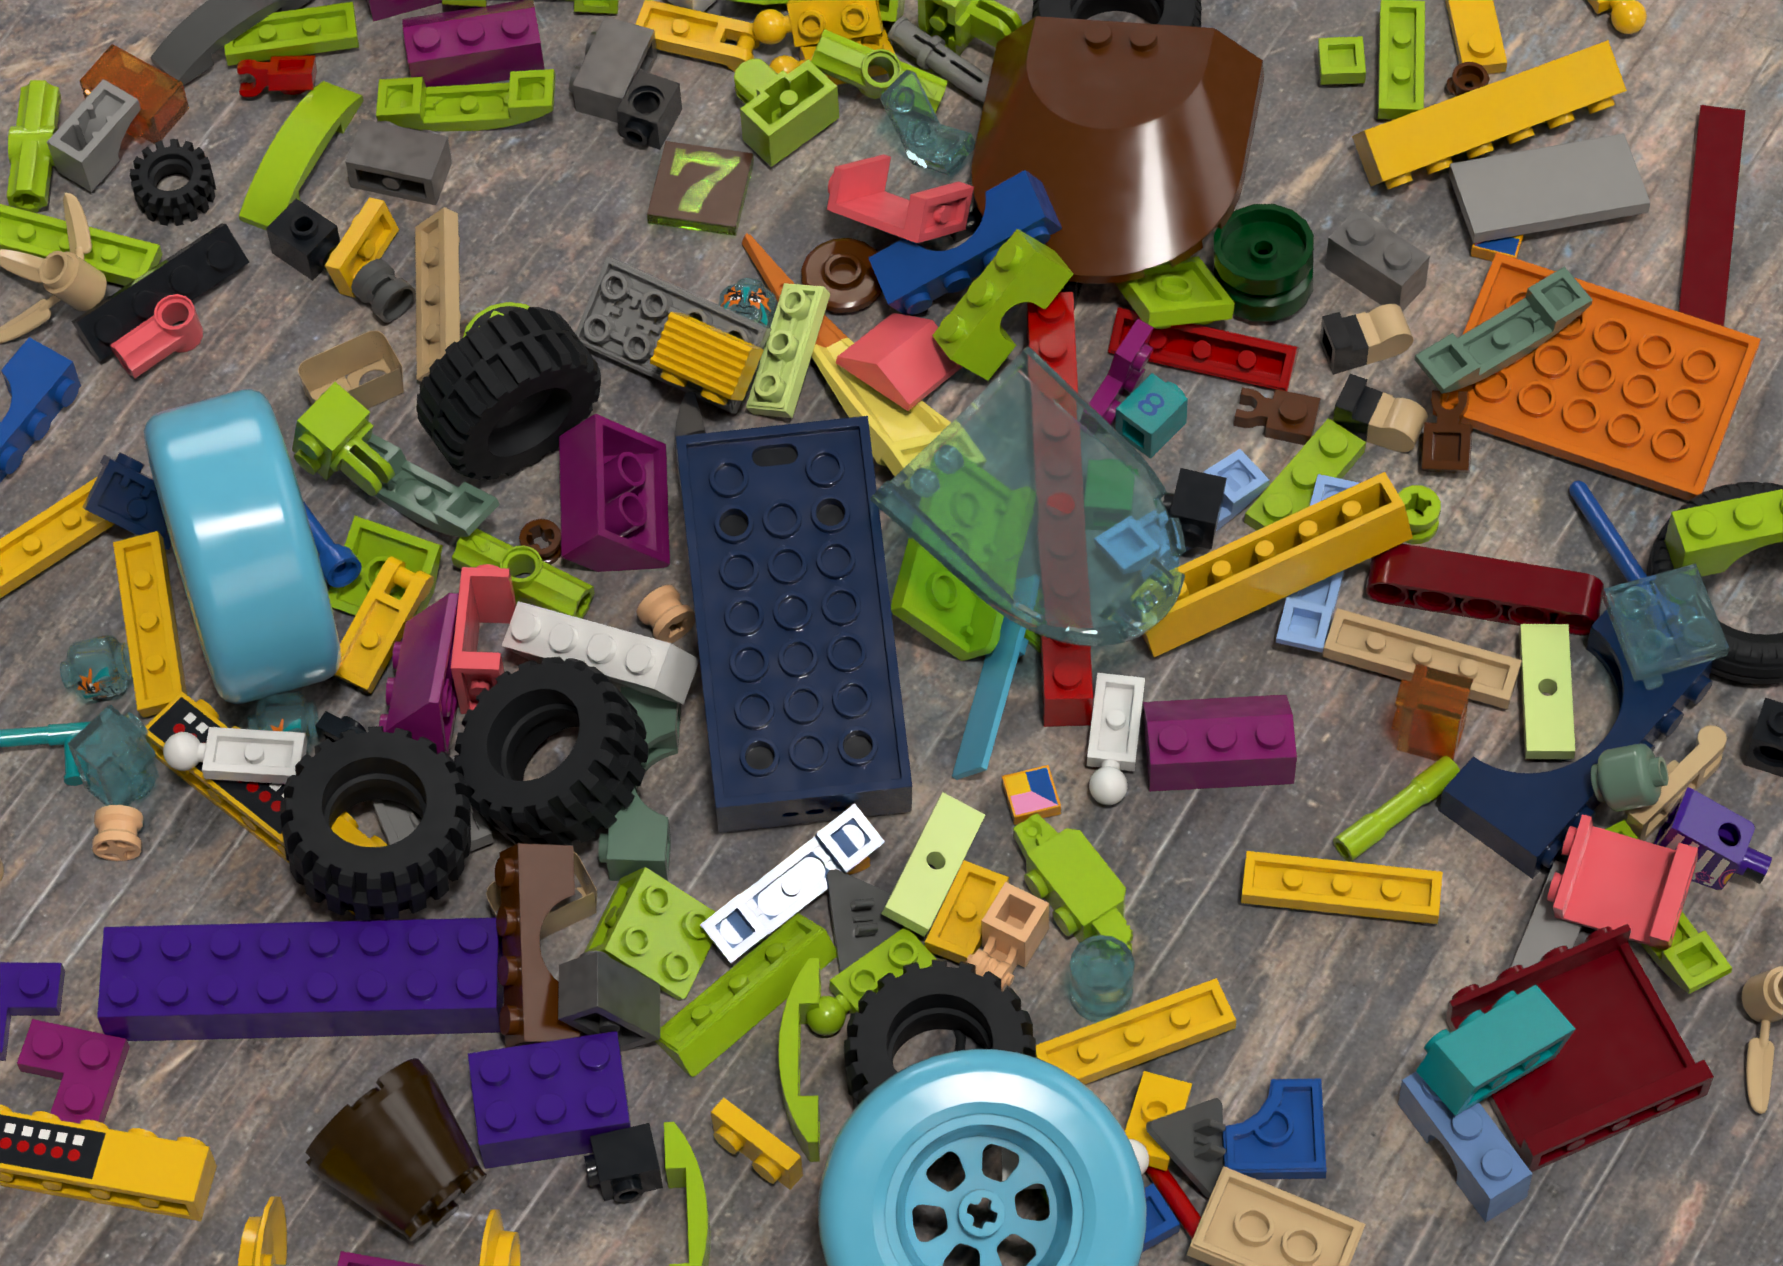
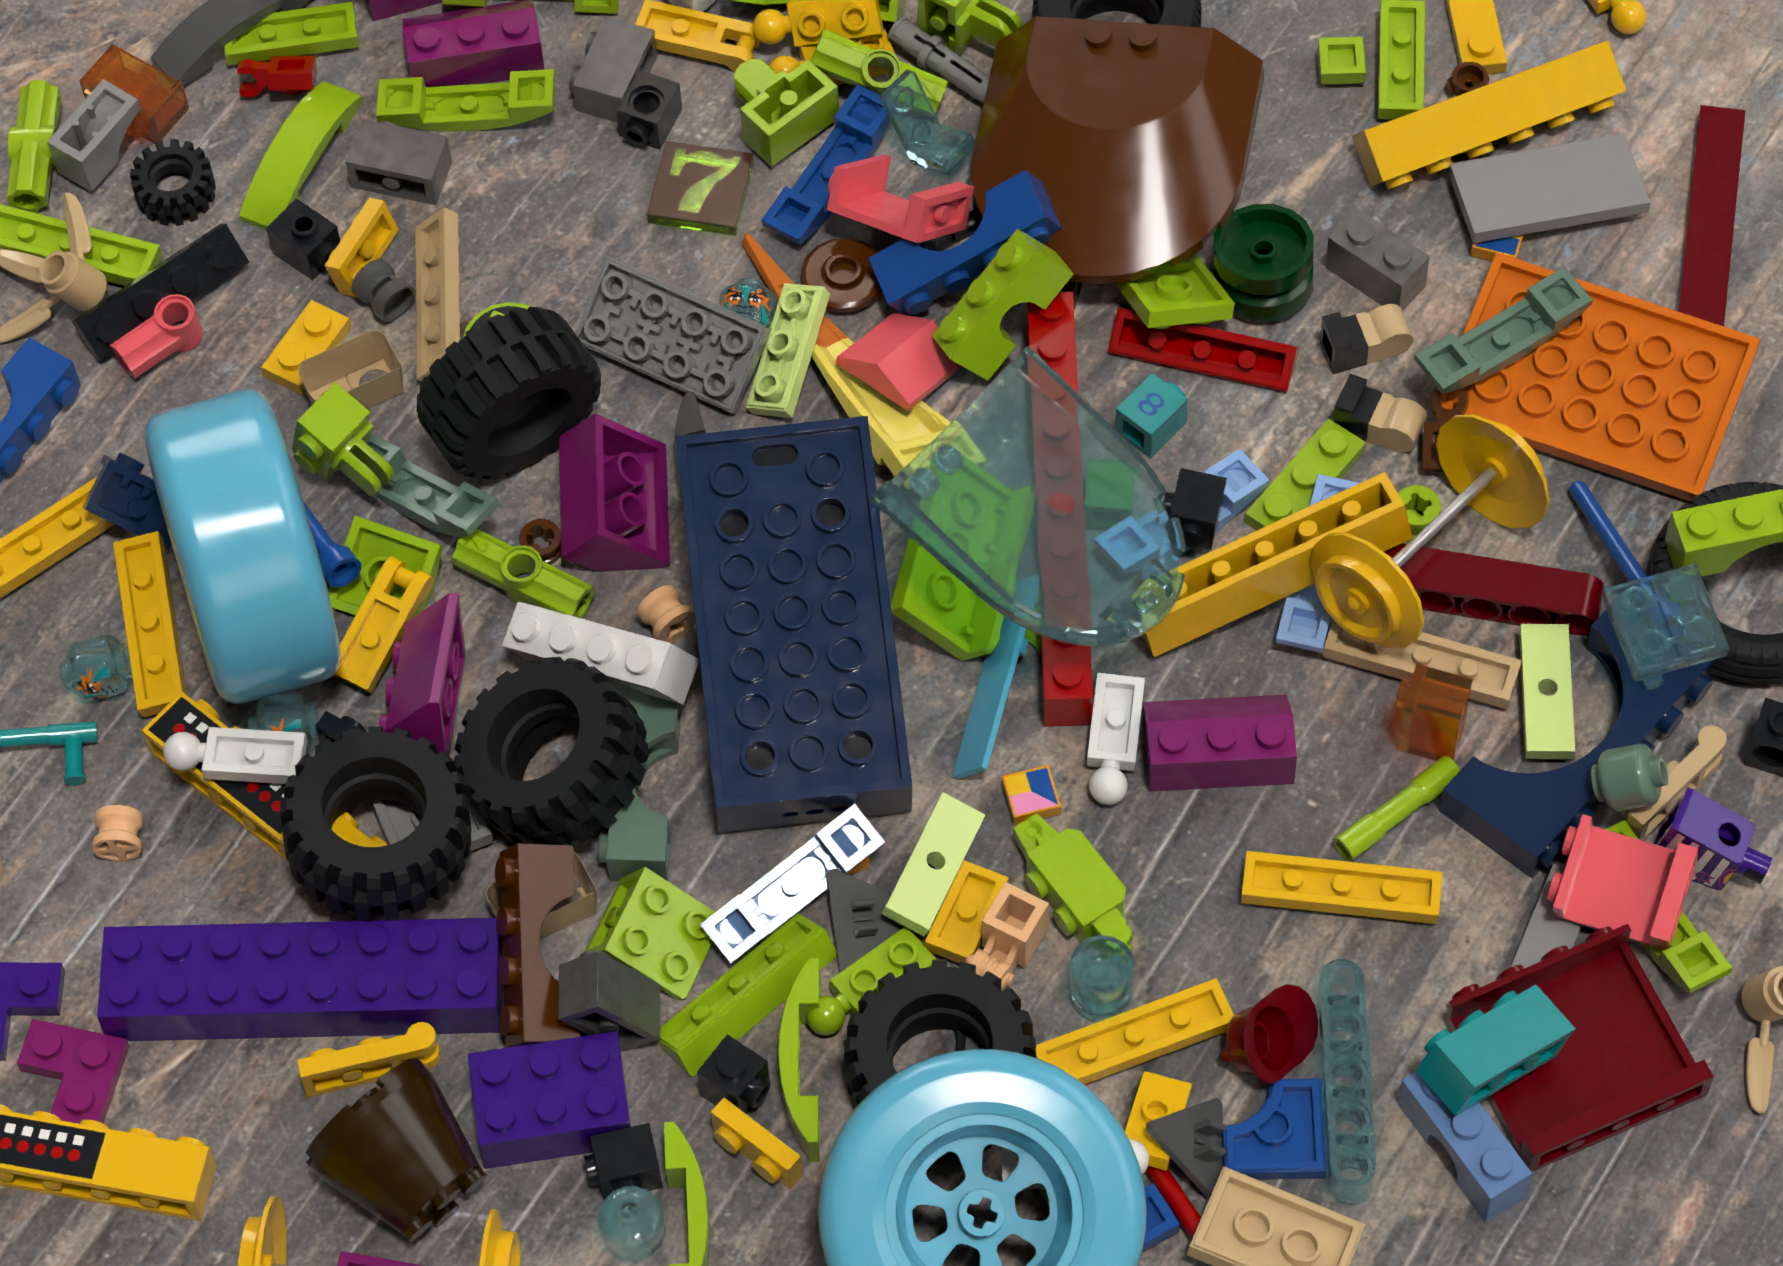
(115, 758): clear light blue brick -> none
(312, 333): none -> yellow plate
(362, 1064): none -> yellow plate
(484, 597): coral panel -> none
(632, 1223): none -> clear light blue head
(705, 357): yellow brick -> none
(734, 1074): none -> black brick
(855, 137): none -> blue slope
(1125, 370): magenta plate -> none
(1272, 1034): none -> dark red piece
(1285, 417): reddish brown plate -> none
(1343, 1102): none -> clear light blue beam
(1491, 473): none -> yellow axle

